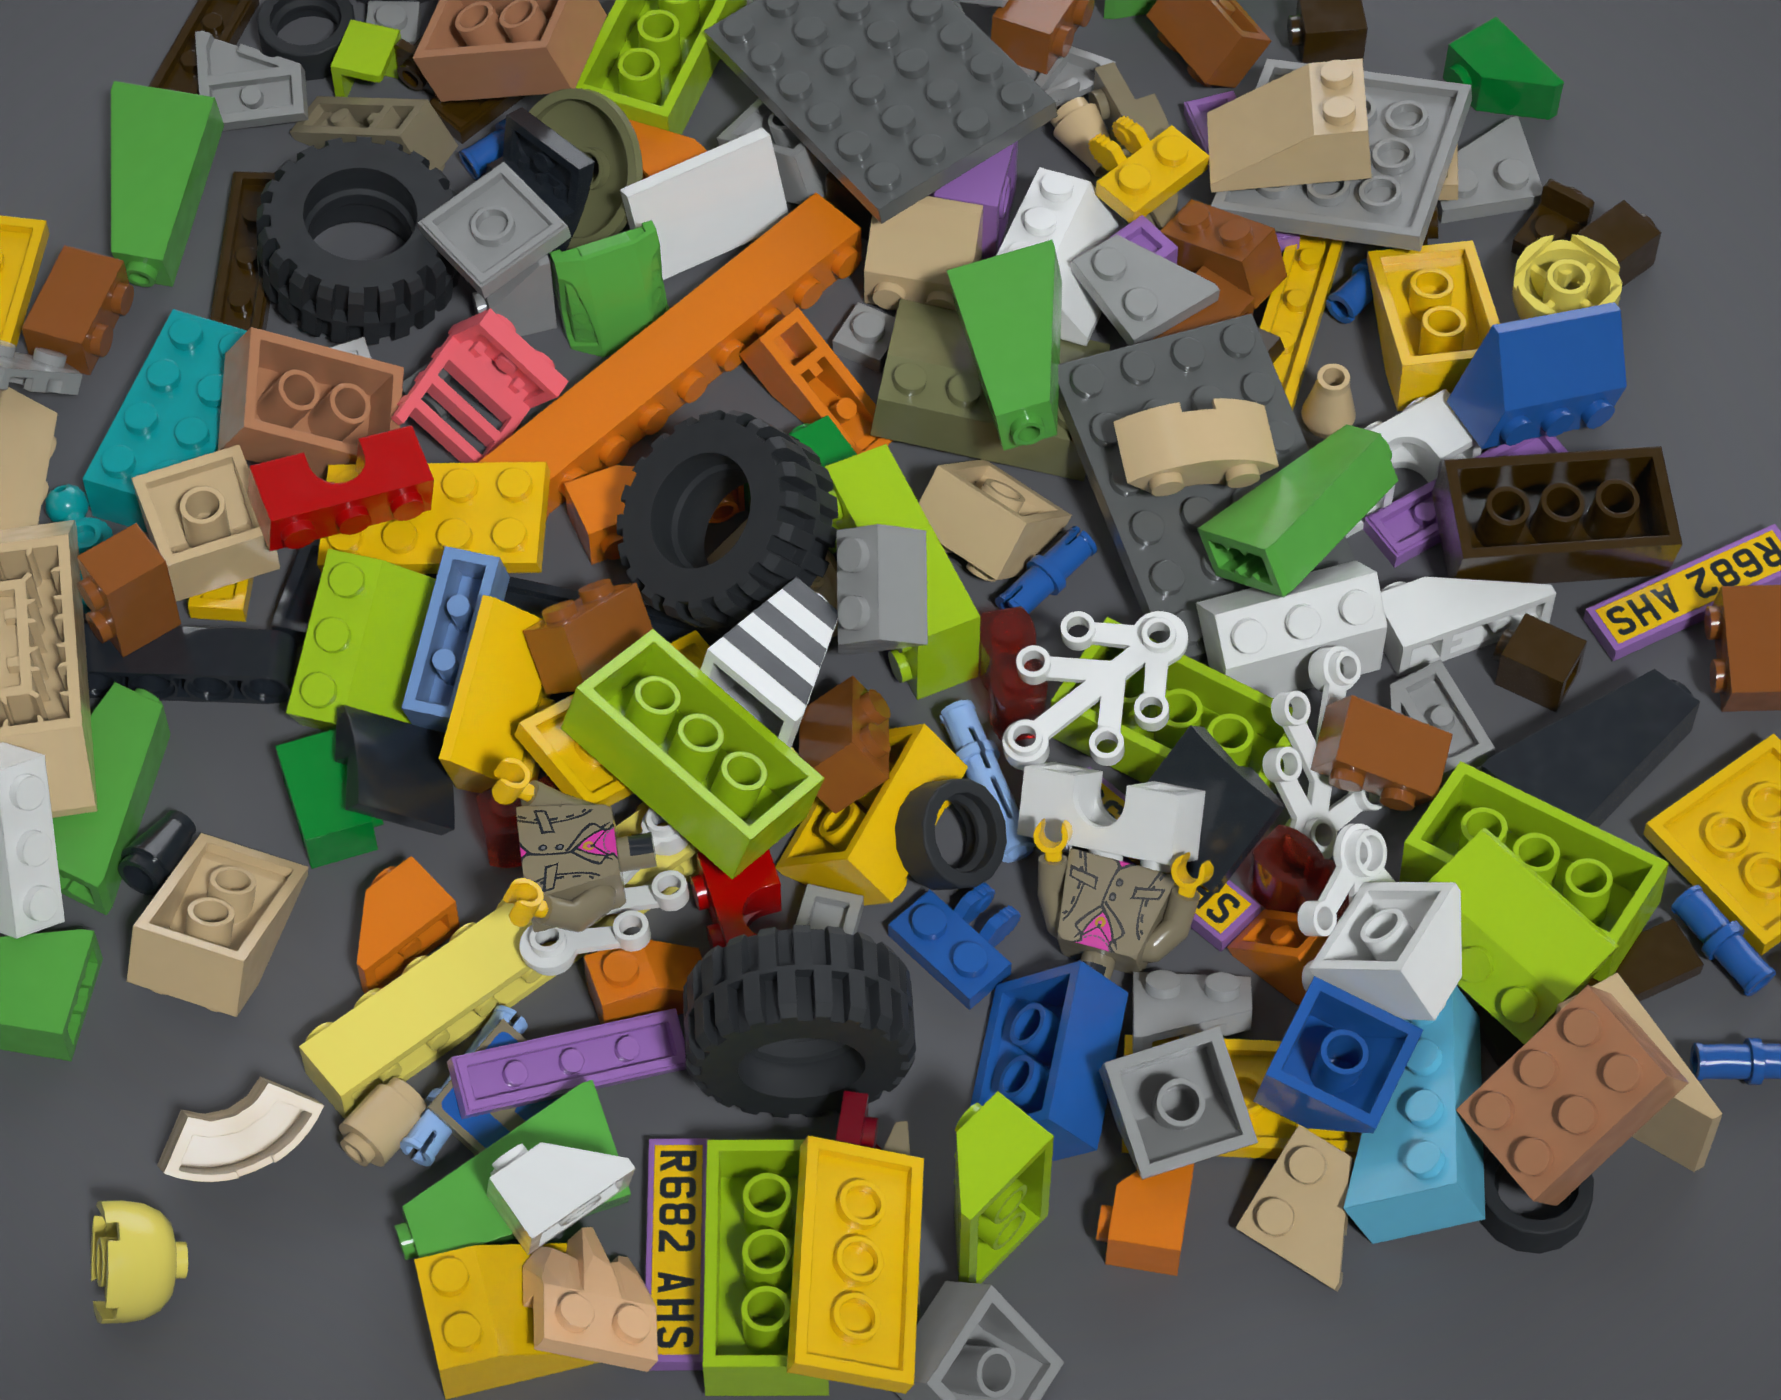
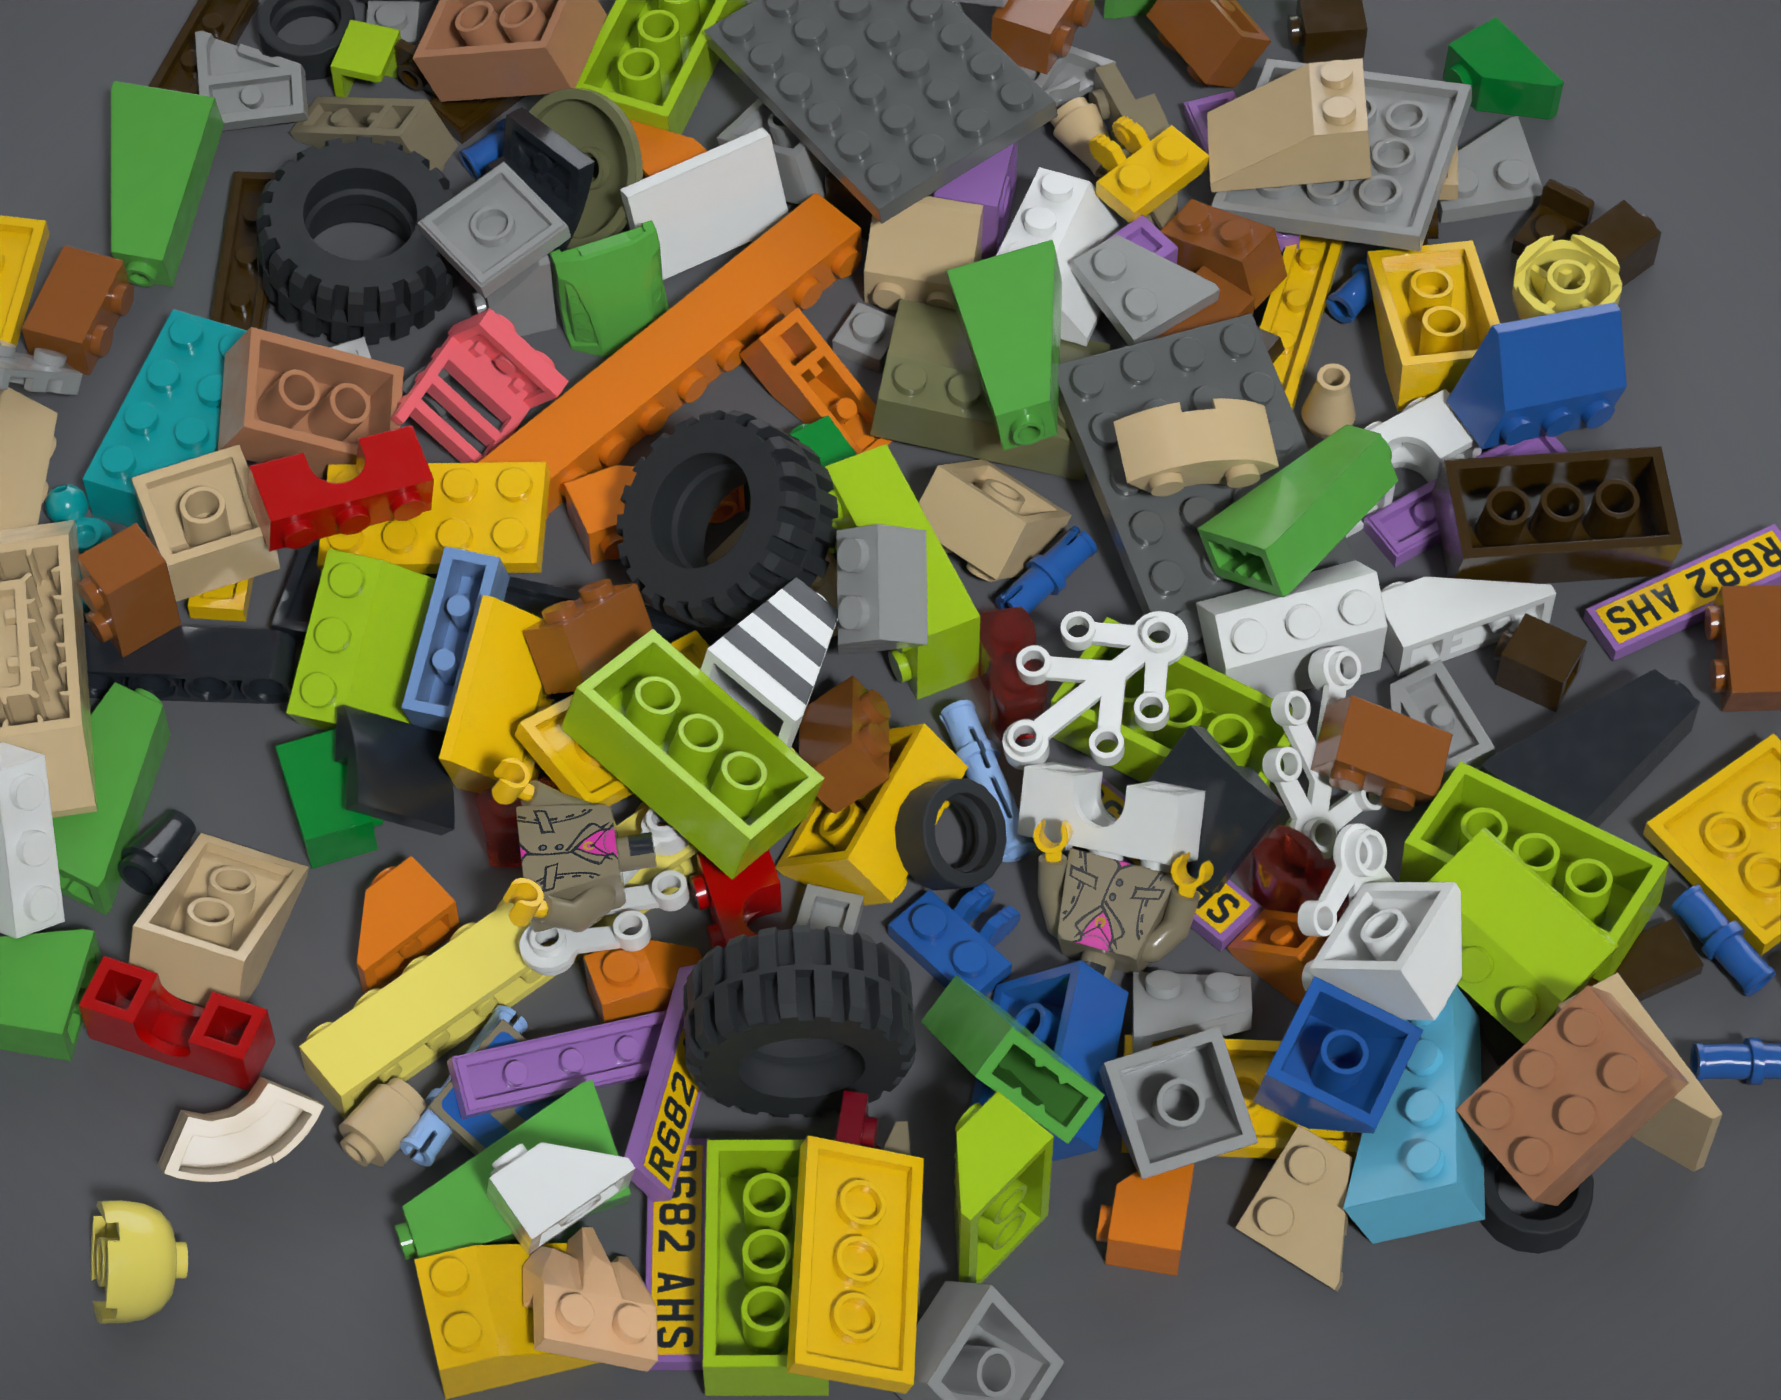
(137, 1014): none -> red arch
(665, 1106): none -> tile
(1011, 1059): none -> bright green slope

